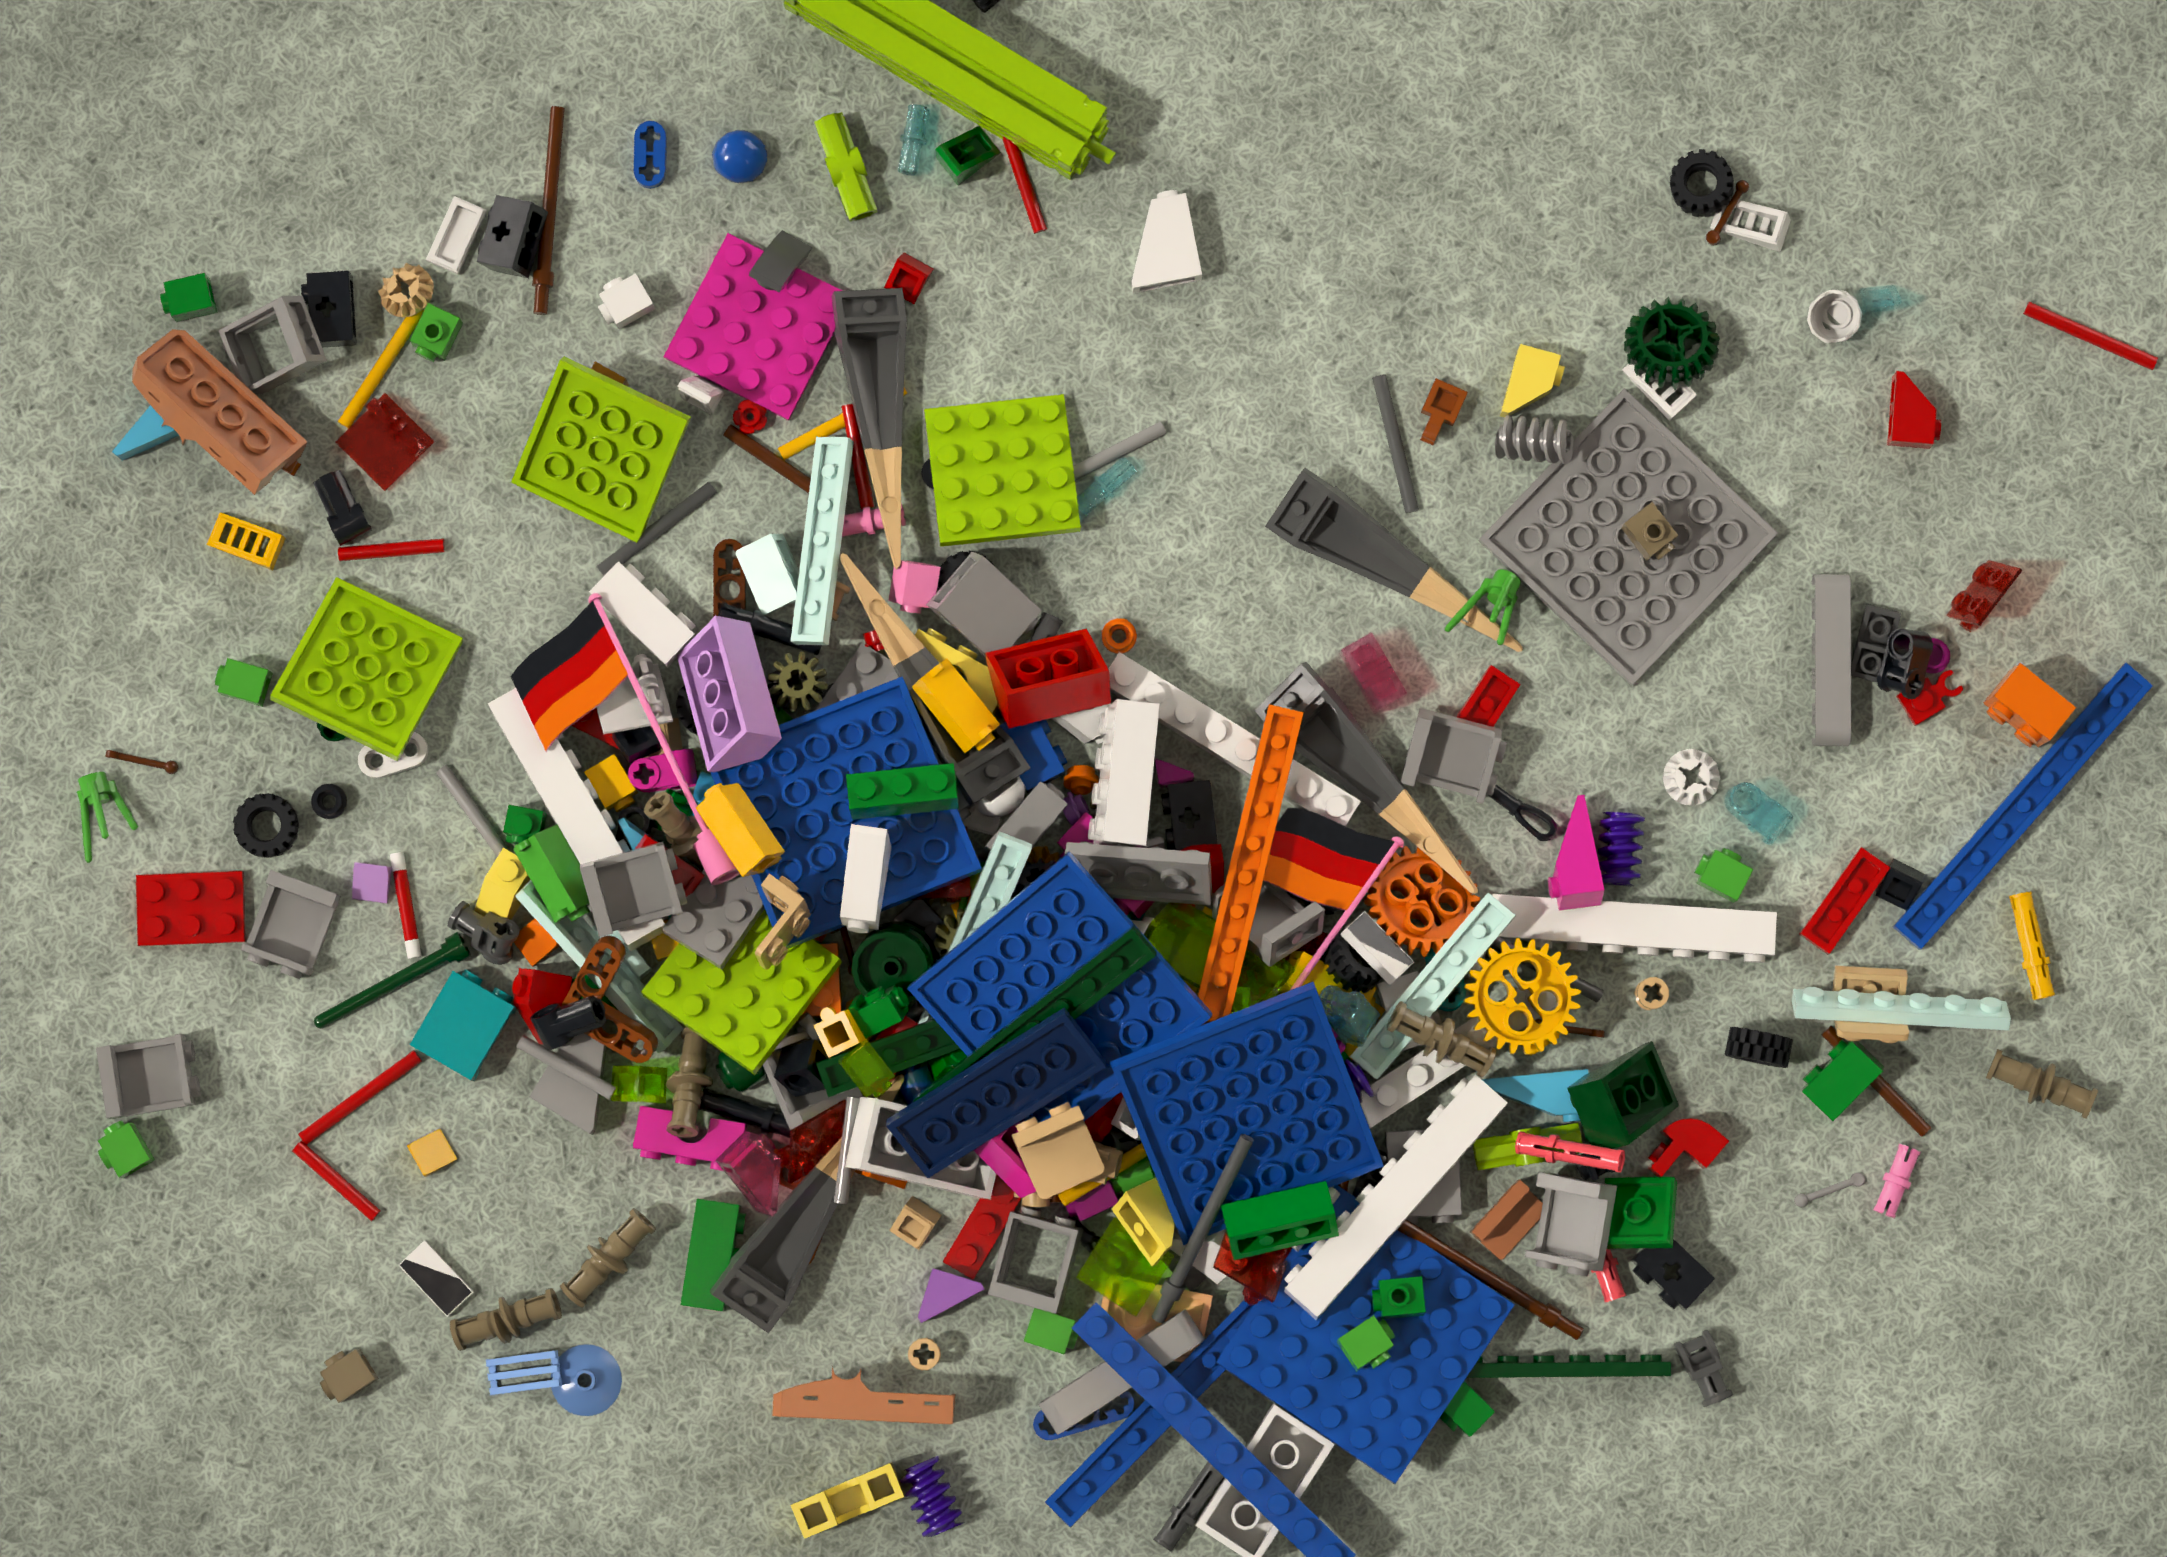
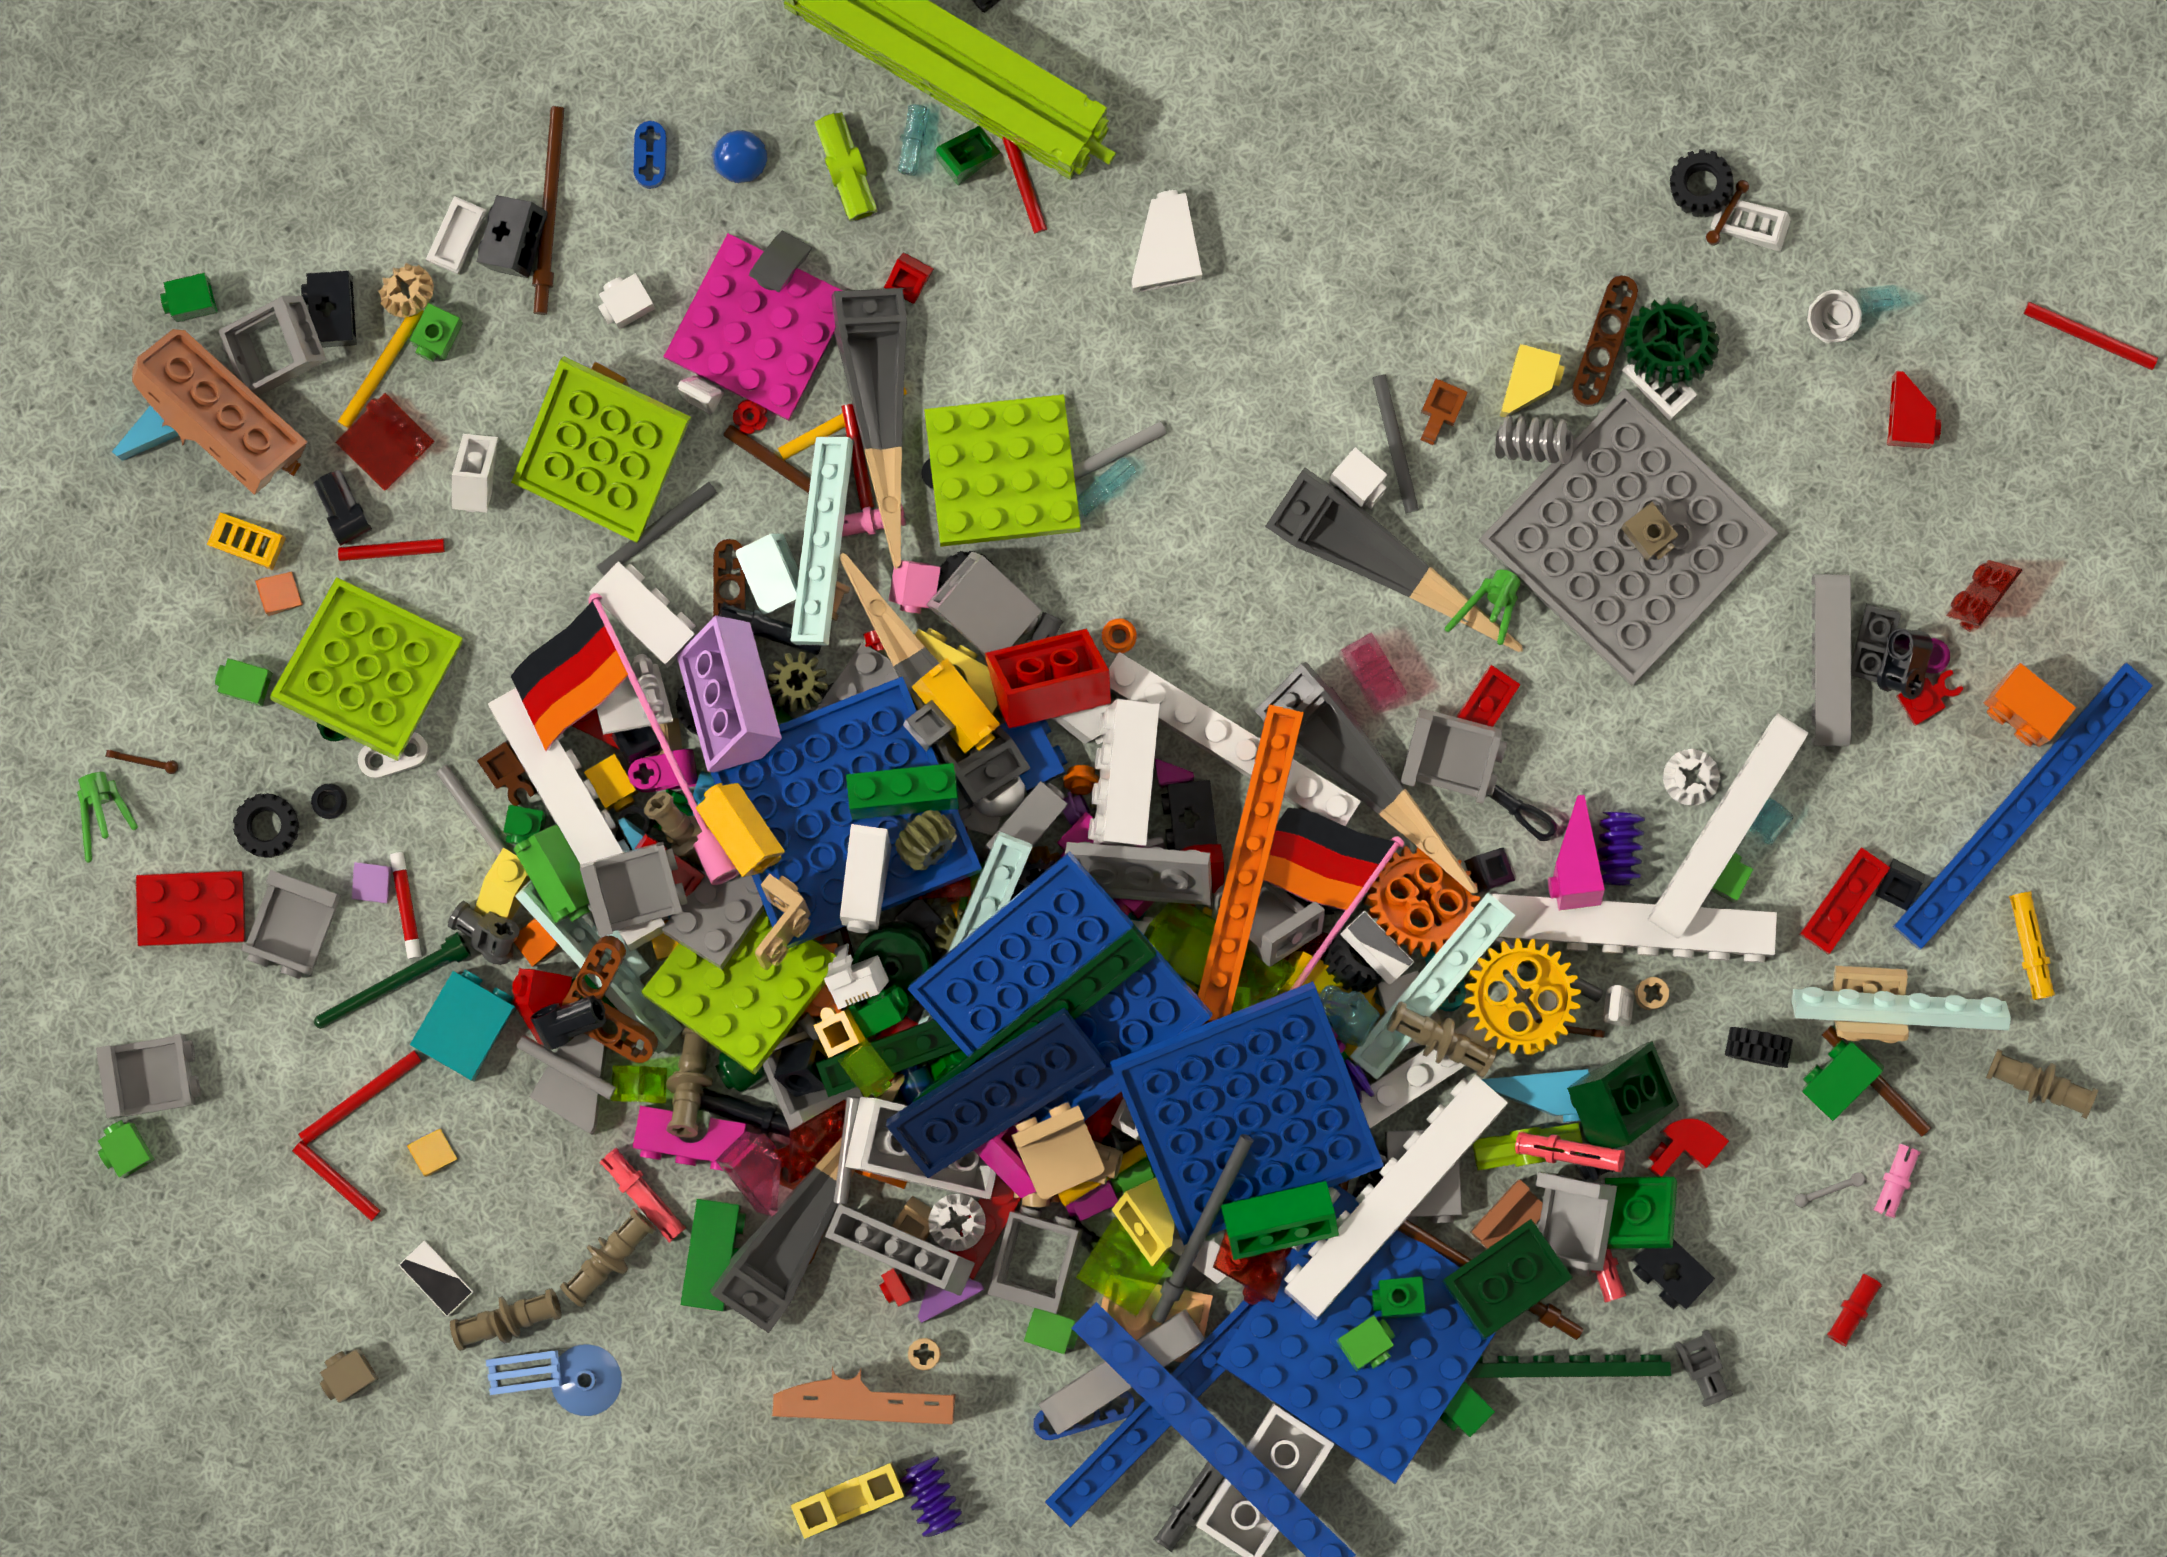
(278, 593): none -> orange slope
(474, 473): none -> white slope
(505, 769): none -> reddish brown plate
(646, 1199): none -> coral pin
(854, 982): none -> white piece
(895, 1288): none -> red plate
(899, 1250): none -> light grey brick
(925, 840): none -> olive gear
(928, 725): none -> dark grey plate
(972, 1229): none -> white gear
(1359, 479): none -> white brick
(1490, 869): none -> black slope
(1507, 1279): none -> dark green plate
(1604, 341): none -> reddish brown beam
(1618, 1006): none -> white slope
(1727, 826): none -> white beam
(1854, 1310): none -> red pin

